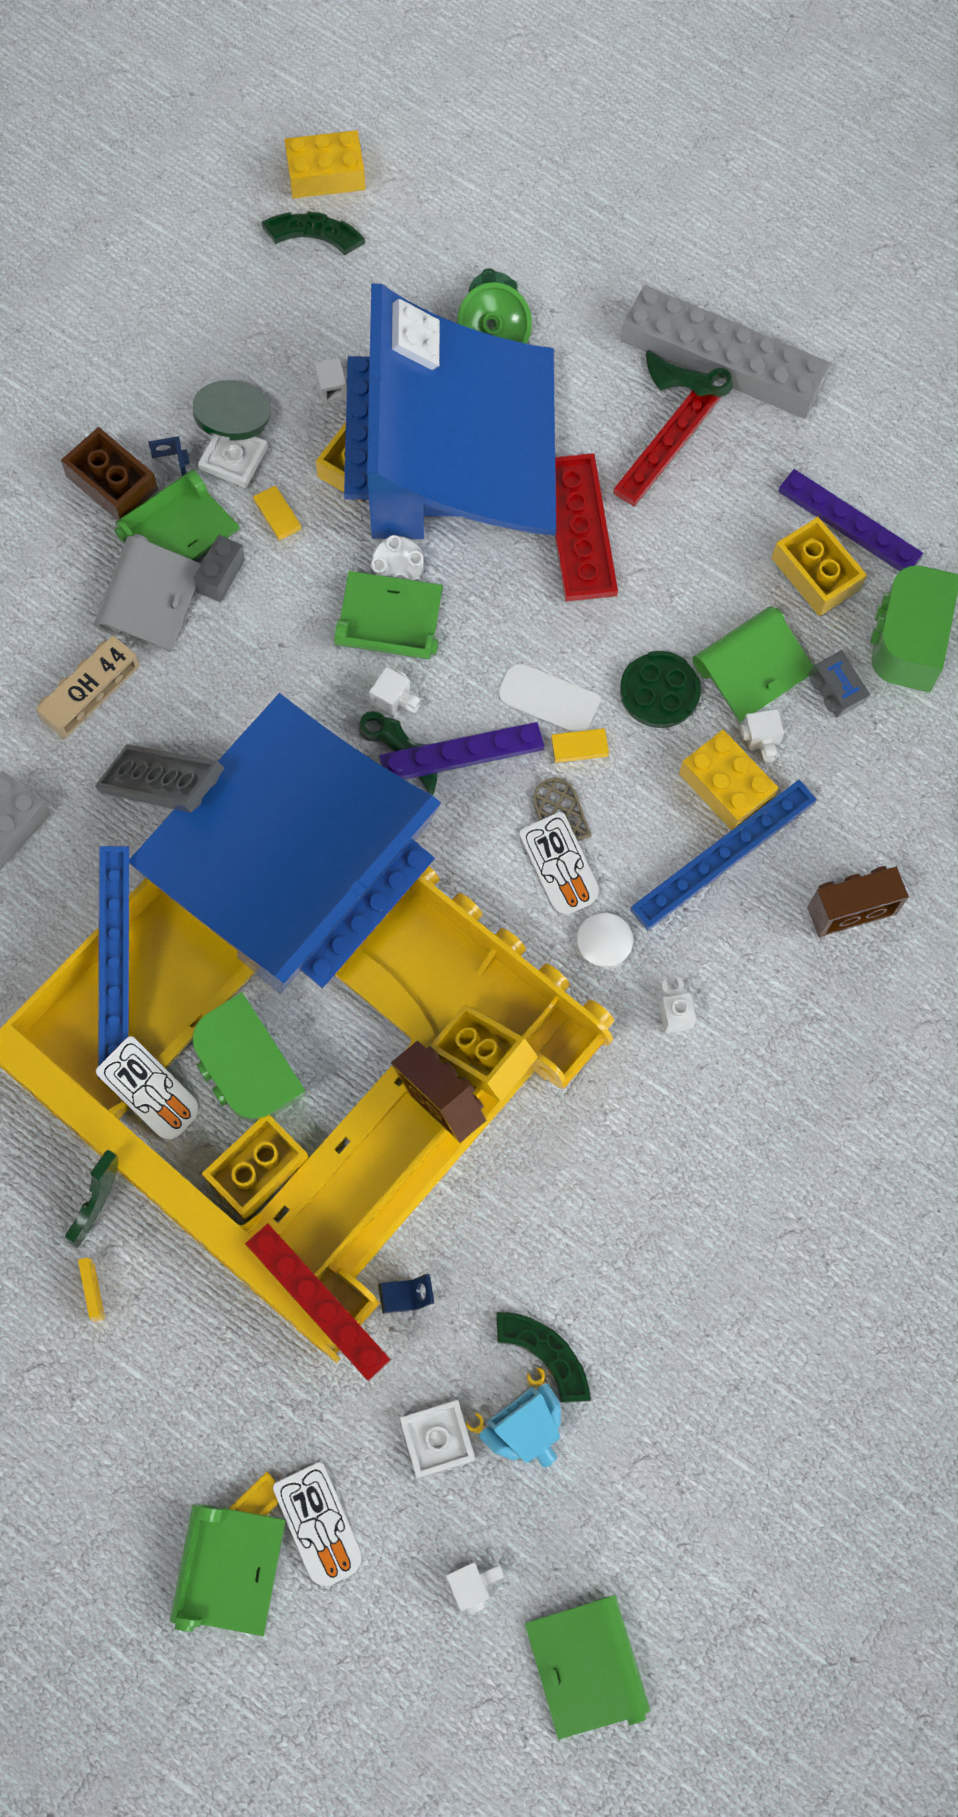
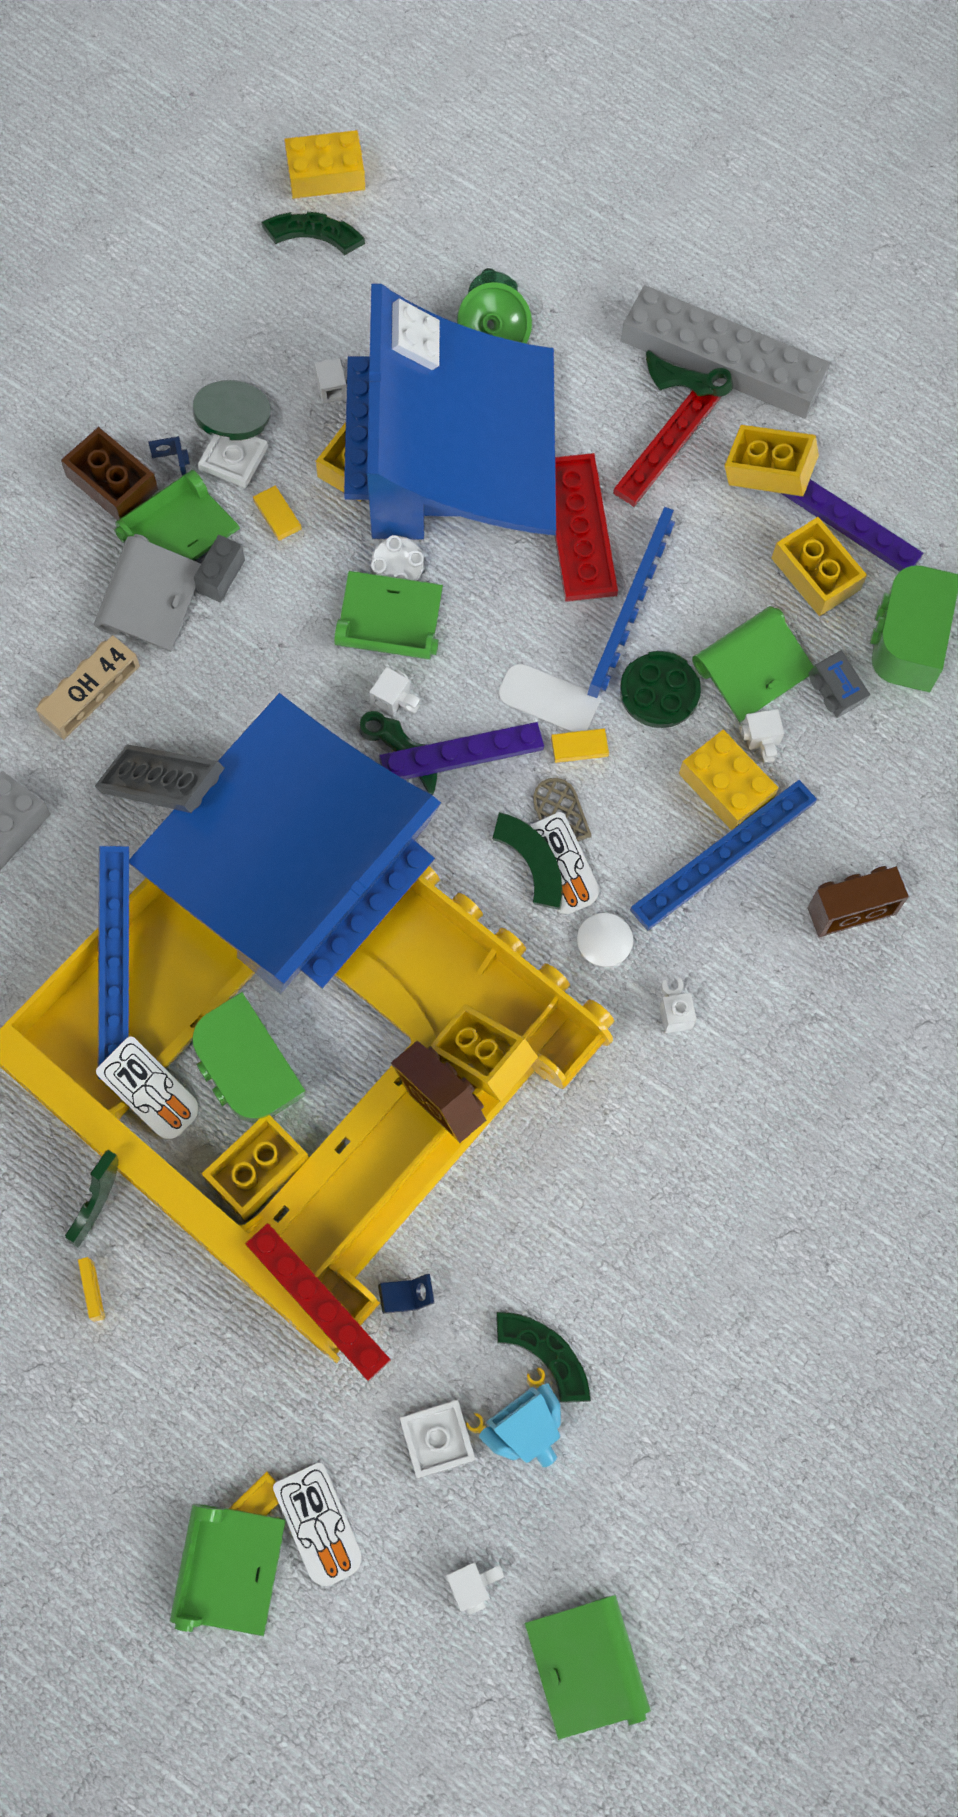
(537, 854): none -> dark green tile
(629, 611): none -> blue plate
(771, 460): none -> yellow brick

